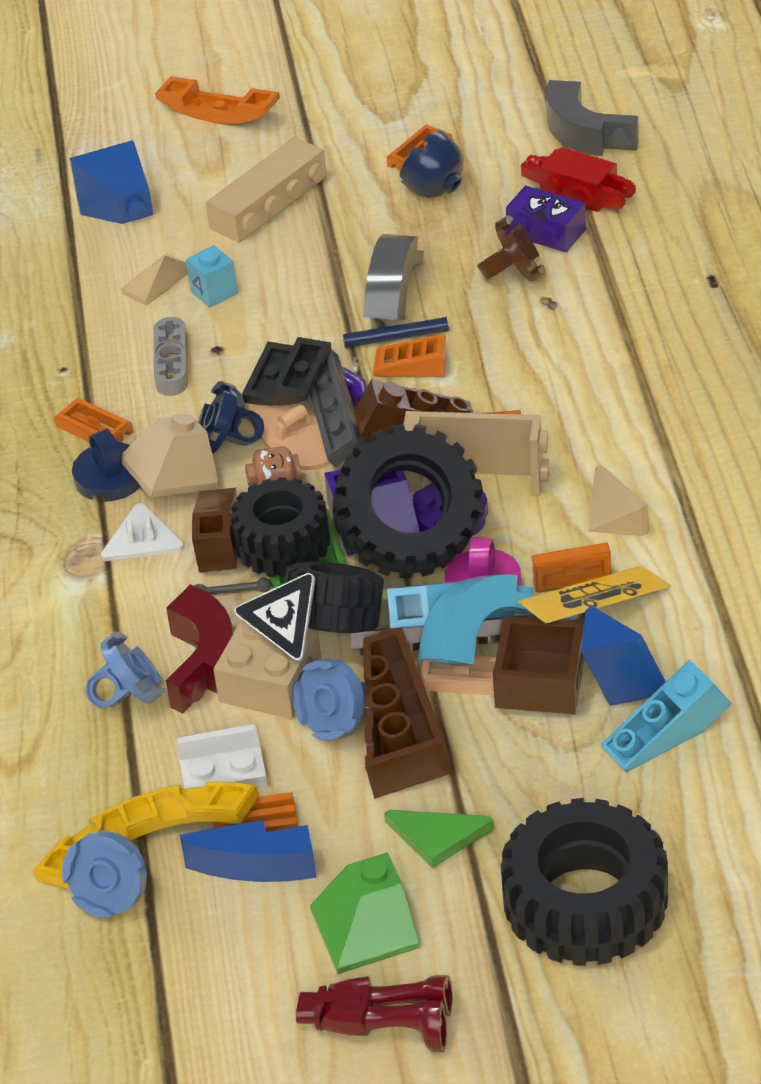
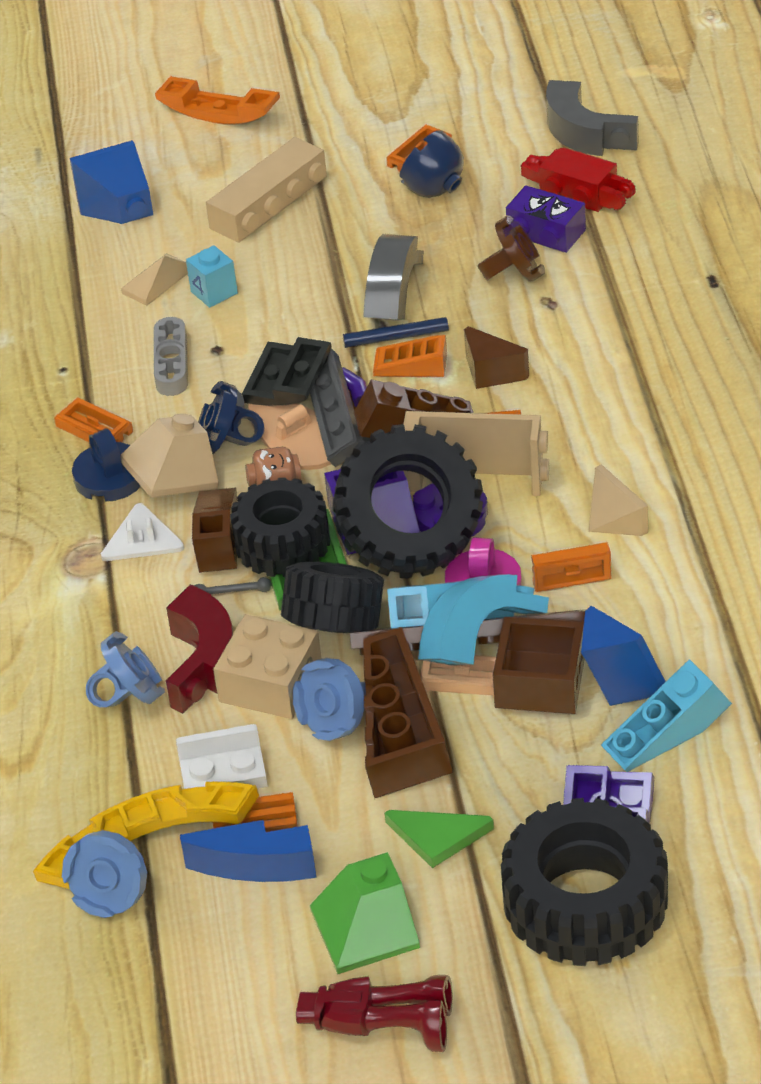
(282, 614): black piece -> none
(494, 359): none -> reddish brown slope
(595, 593): yellow sticker -> none
(617, 787): none -> slope

